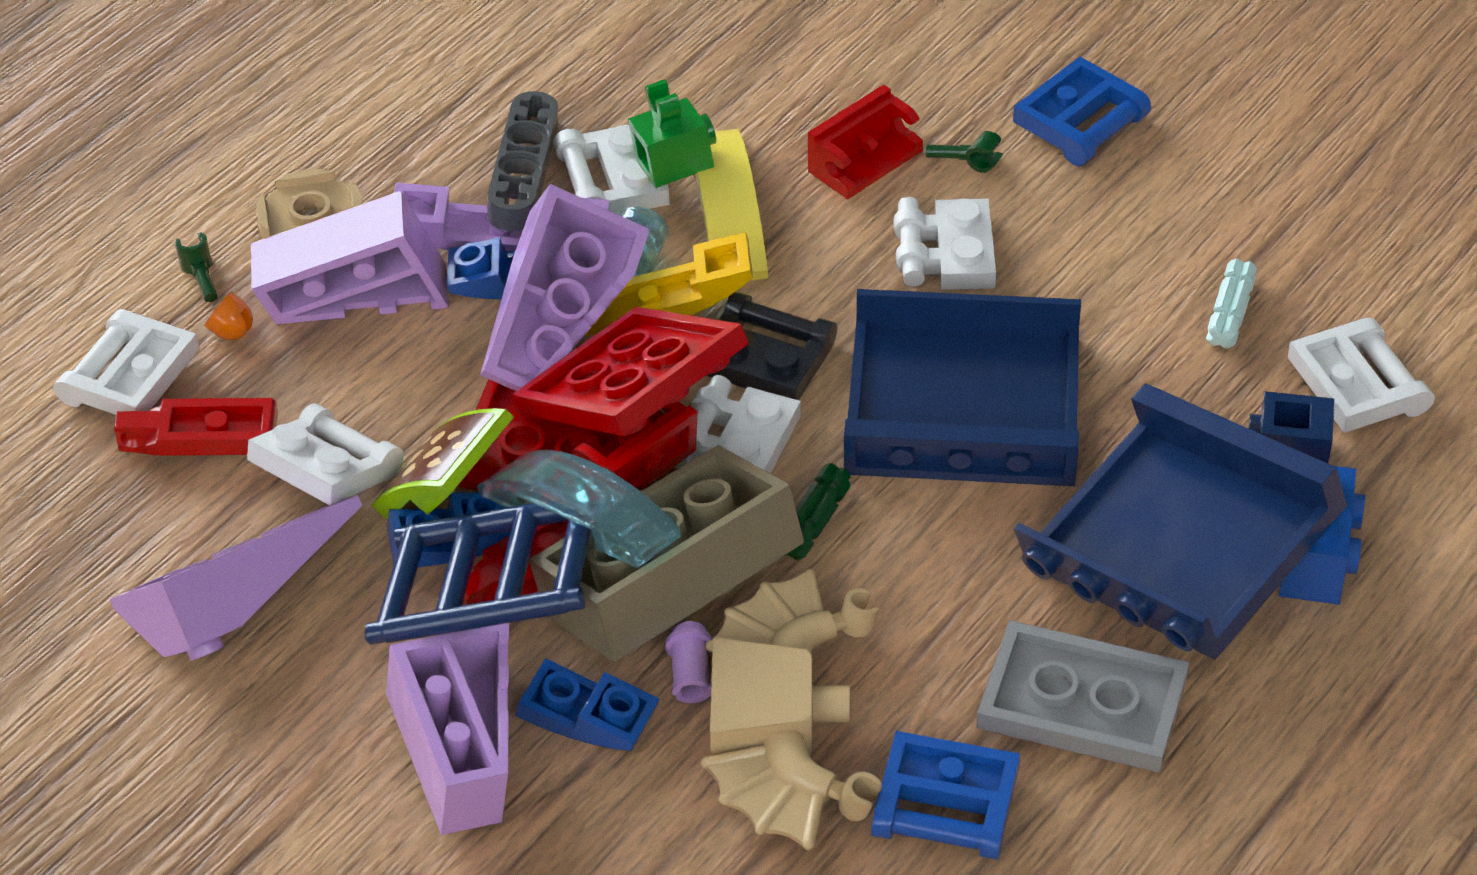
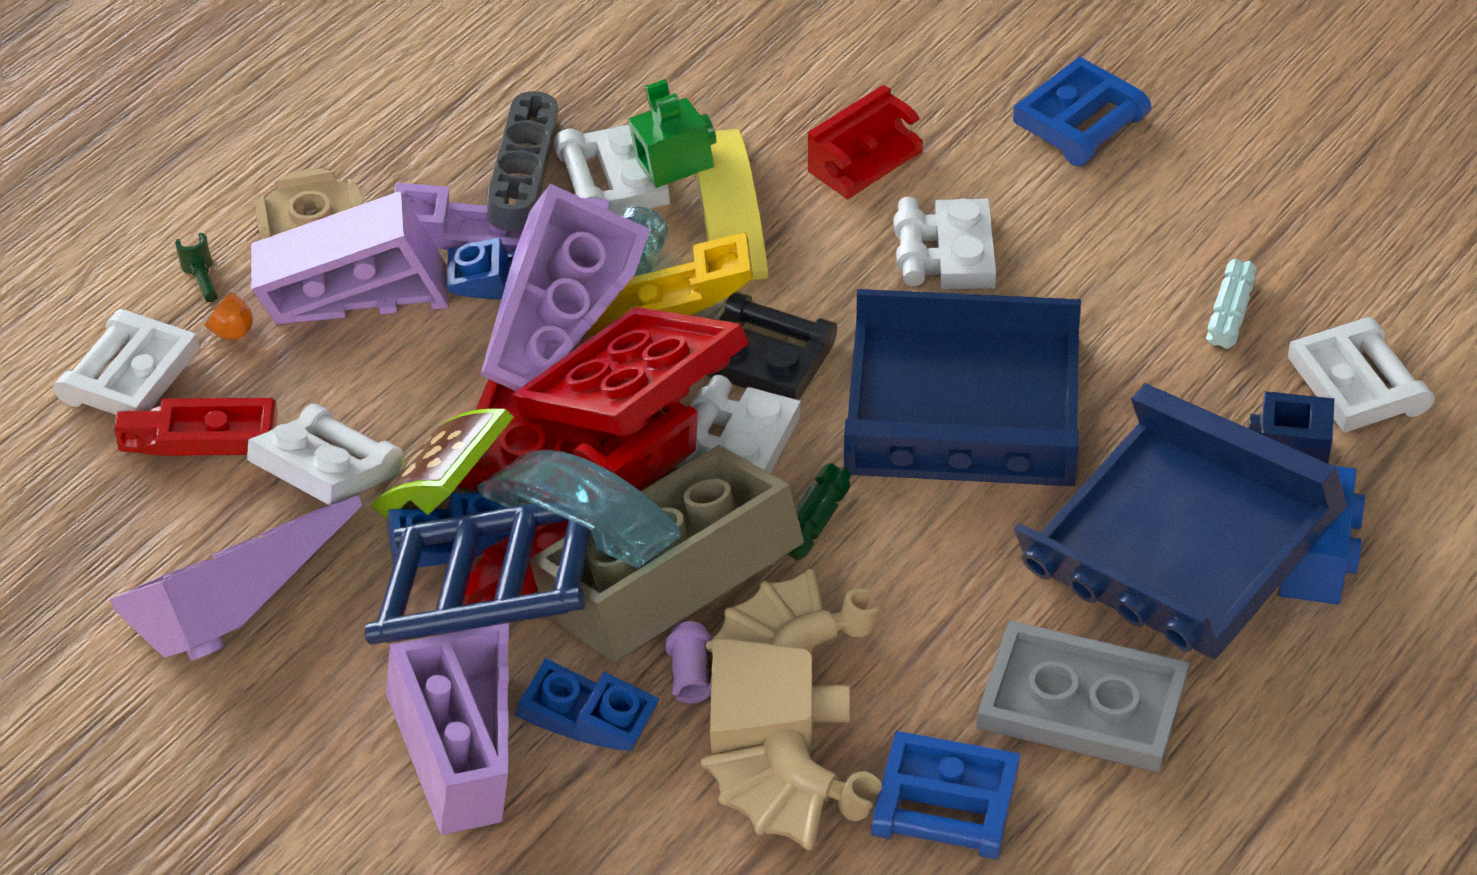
(977, 155): dark green hand -> none

